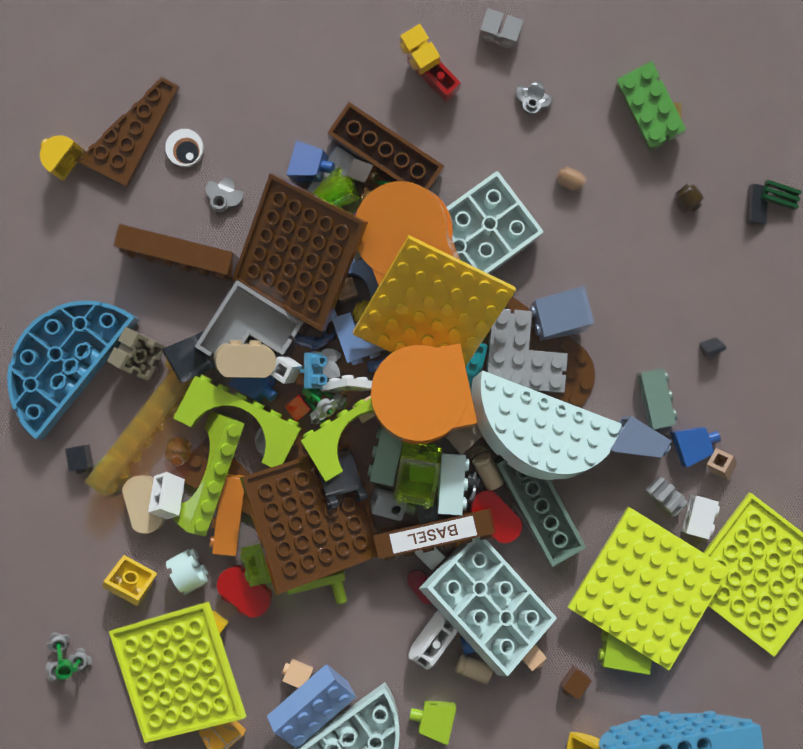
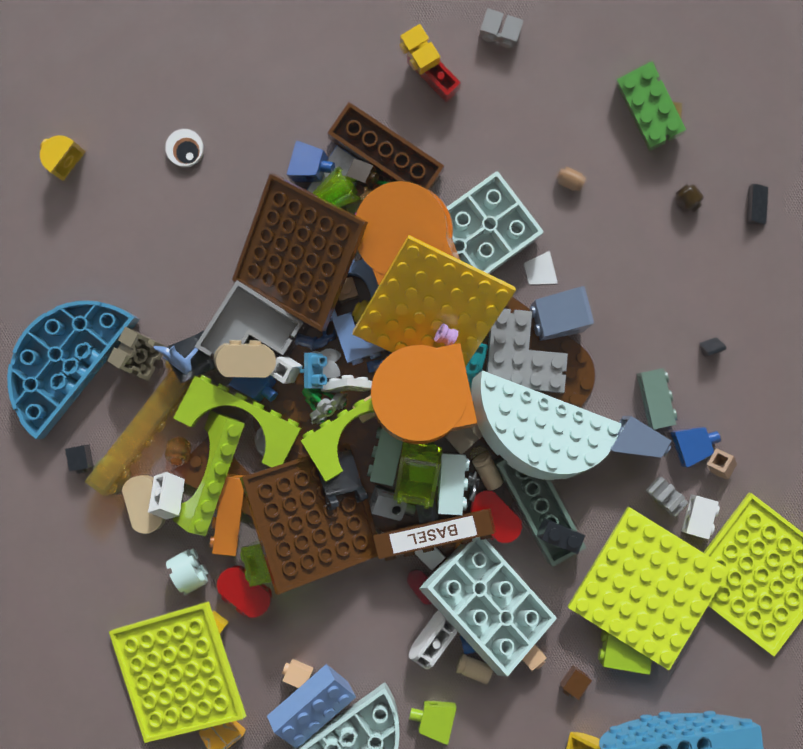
(65, 667): light grey plant -> none
(129, 137): reddish brown wing -> none
(129, 580): yellow brick -> none
(175, 251): reddish brown brick -> none
(177, 360): none -> medium blue piece
(223, 191): light grey plate -> none
(298, 408): red slope -> none
(334, 579): lime piece -> none
(446, 335): none -> lavender wheel
(533, 95): plate -> none
(541, 270): none -> white sticker
(560, 535): none -> black brick
(794, 197): dark green tile -> none

